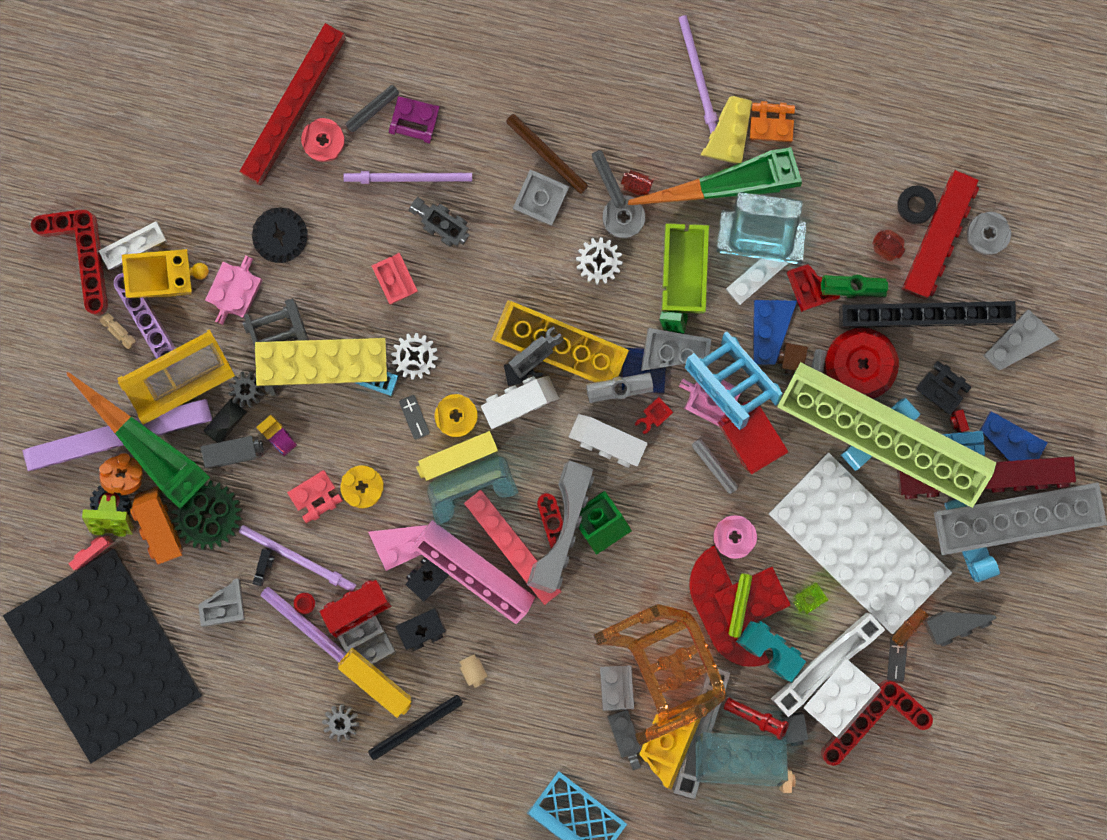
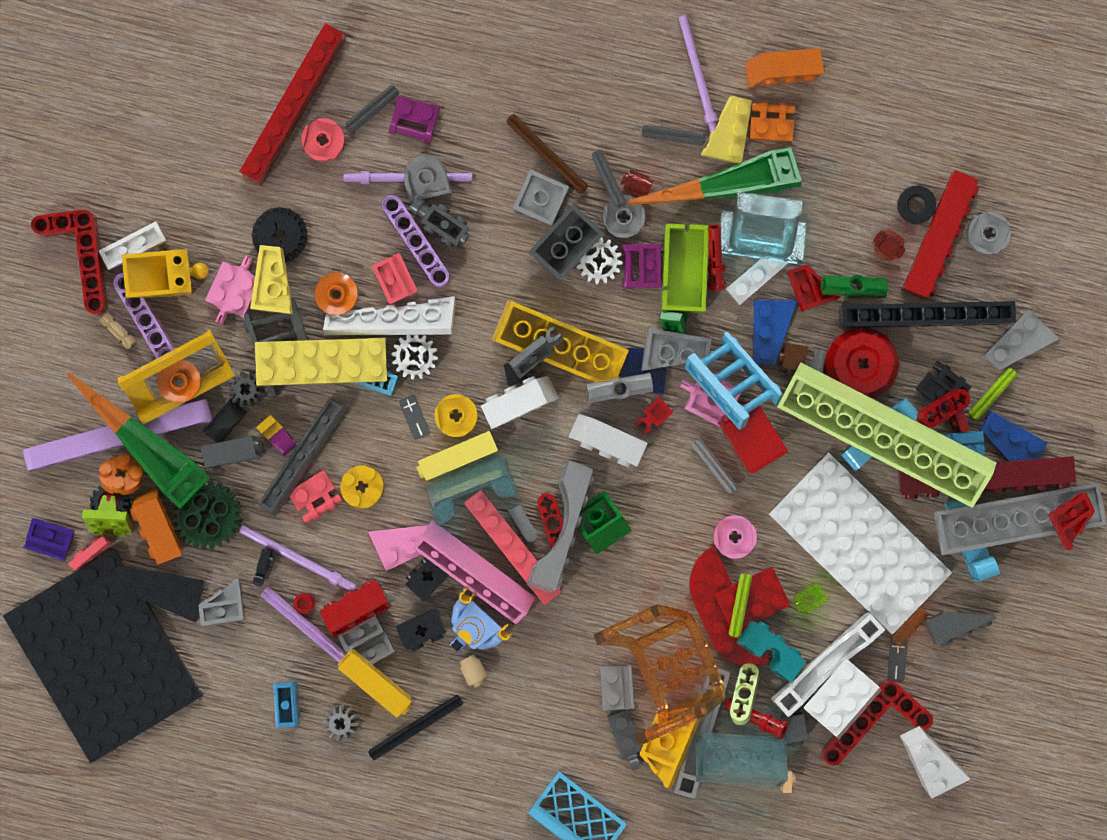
(49, 539): none -> dark purple plate
(167, 591): none -> black wing
(169, 376): none -> orange dish
(271, 282): none -> light yellow wing
(286, 704): none -> dark azure brick
(302, 456): none -> dark grey tile
(328, 285): none -> orange dish
(411, 232): none -> lavender beam
(413, 319): none -> white wing
(426, 178): none -> light grey tile
(475, 626): none -> light blue torso
(522, 522): none -> light grey bar
(566, 242): none -> dark grey slope
(648, 266): none -> magenta plate
(673, 135): none -> dark grey axle
(715, 267): none -> red pin
(741, 685): none -> yellowish green beam
(784, 67): none -> orange wedge
(932, 764): none -> white wedge
(952, 408): none -> red beam
(992, 394): none -> lime axle
(1071, 518): none -> red wing

